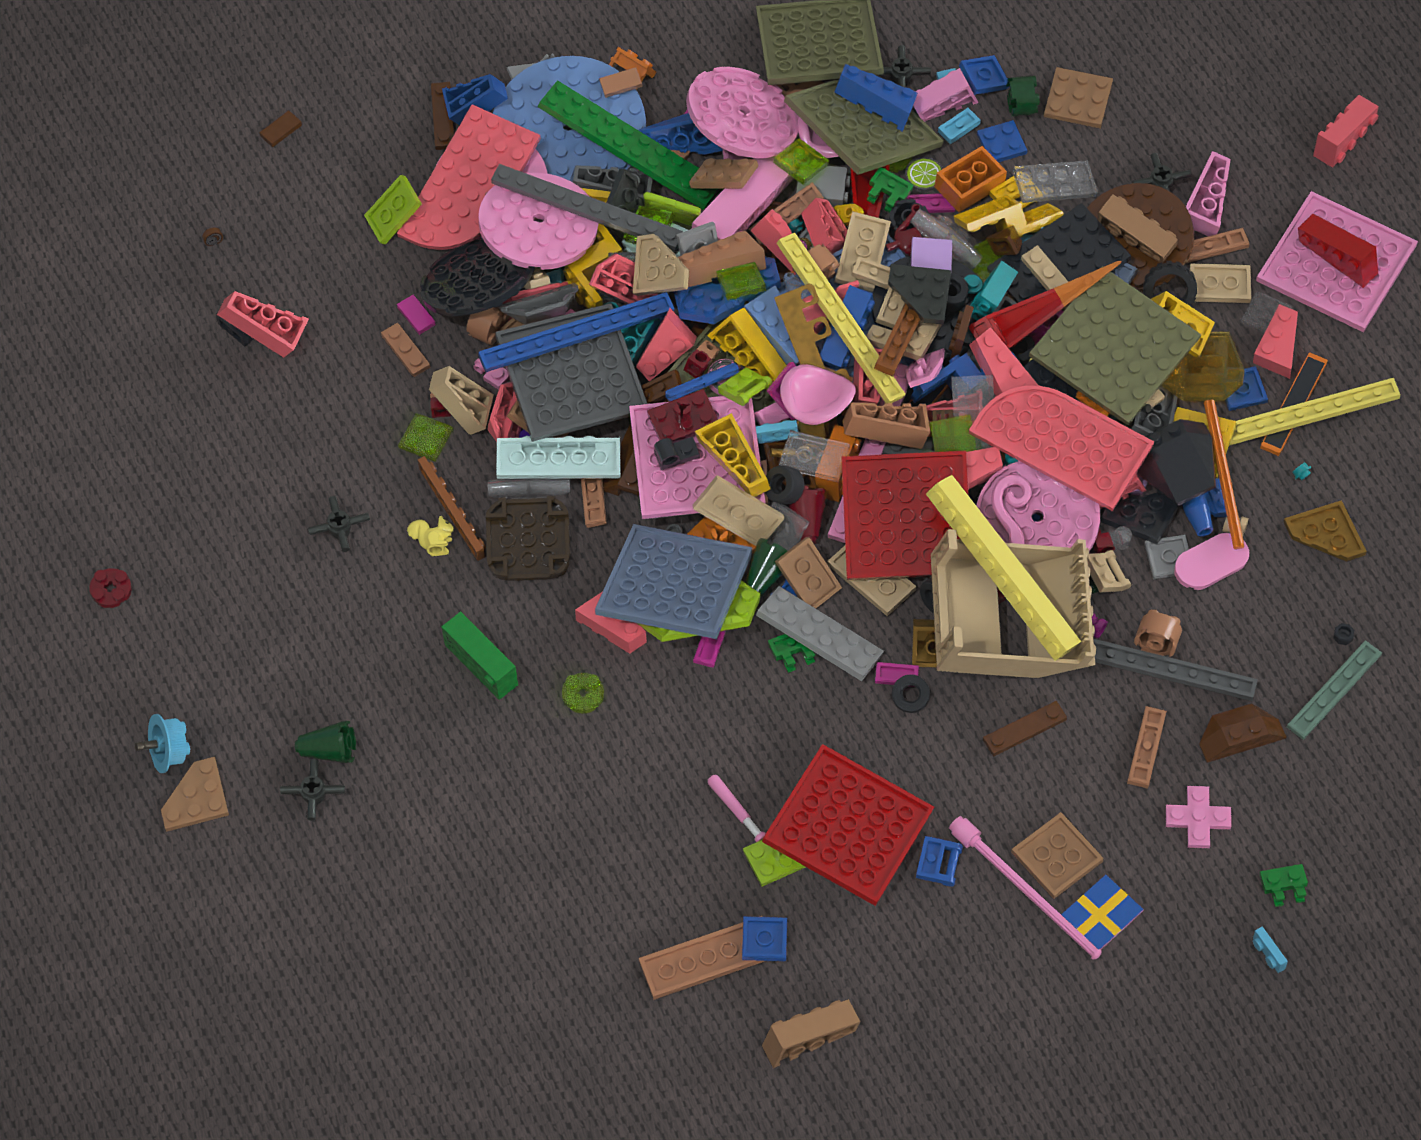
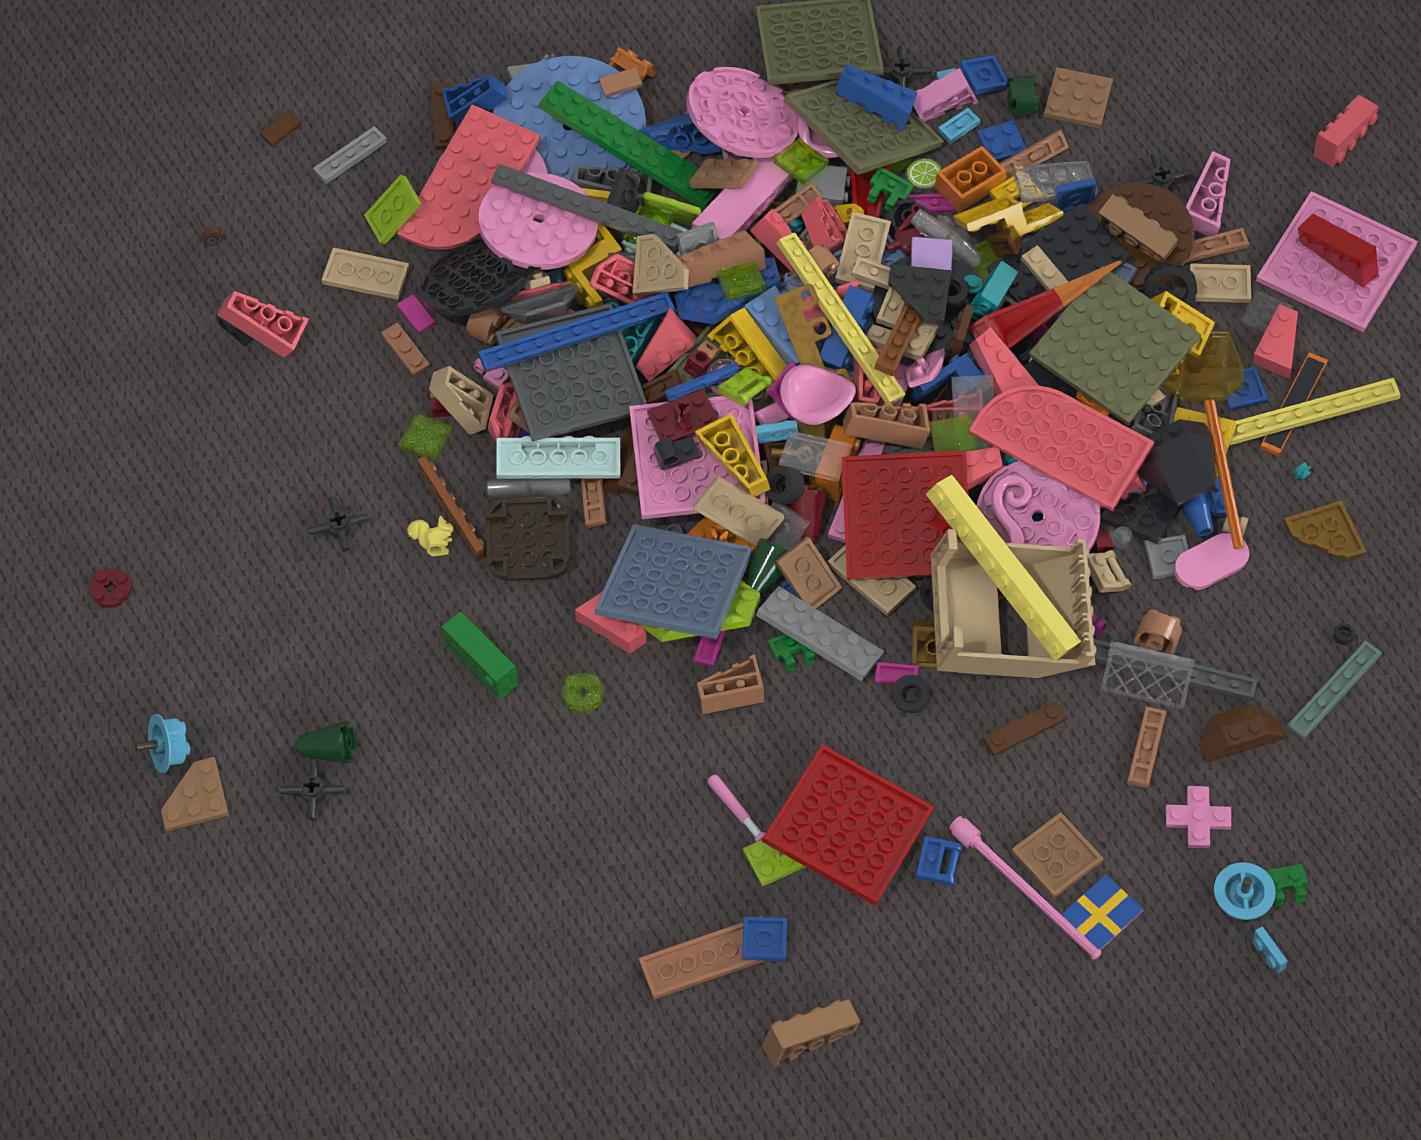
(350, 155): none -> light grey plate
(365, 273): none -> tan plate
(732, 688): none -> nougat wedge
(1036, 153): none -> nougat plate
(1075, 193): none -> blue tile
(1150, 656): none -> clear fence
(1244, 891): none -> medium azure piece

